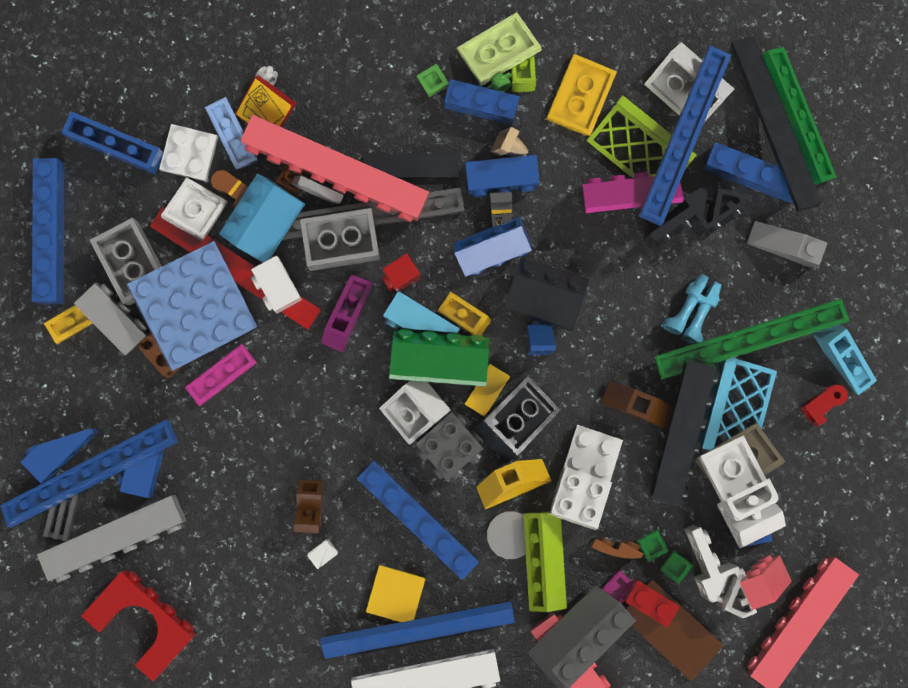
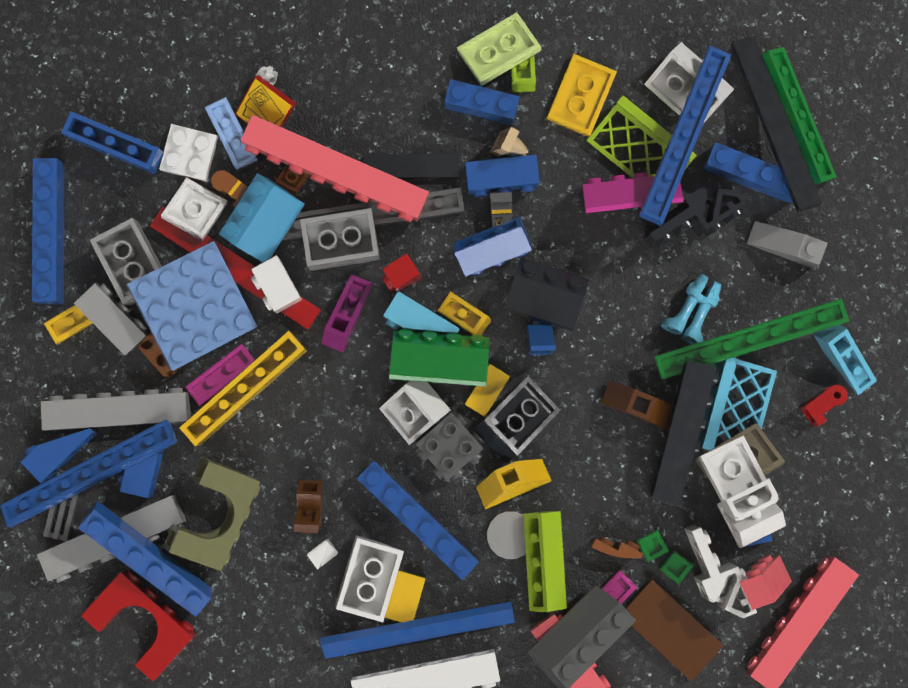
(115, 411): none -> light grey brick
(146, 558): none -> blue brick
(214, 547): none -> olive arch
(243, 389): none -> yellow brick
(317, 189): light grey tile -> none
(369, 579): none -> white slope
(432, 80): bright green plate -> none
(500, 82): bright green plate -> none
(586, 478): white piece -> none
(650, 602): red brick -> none

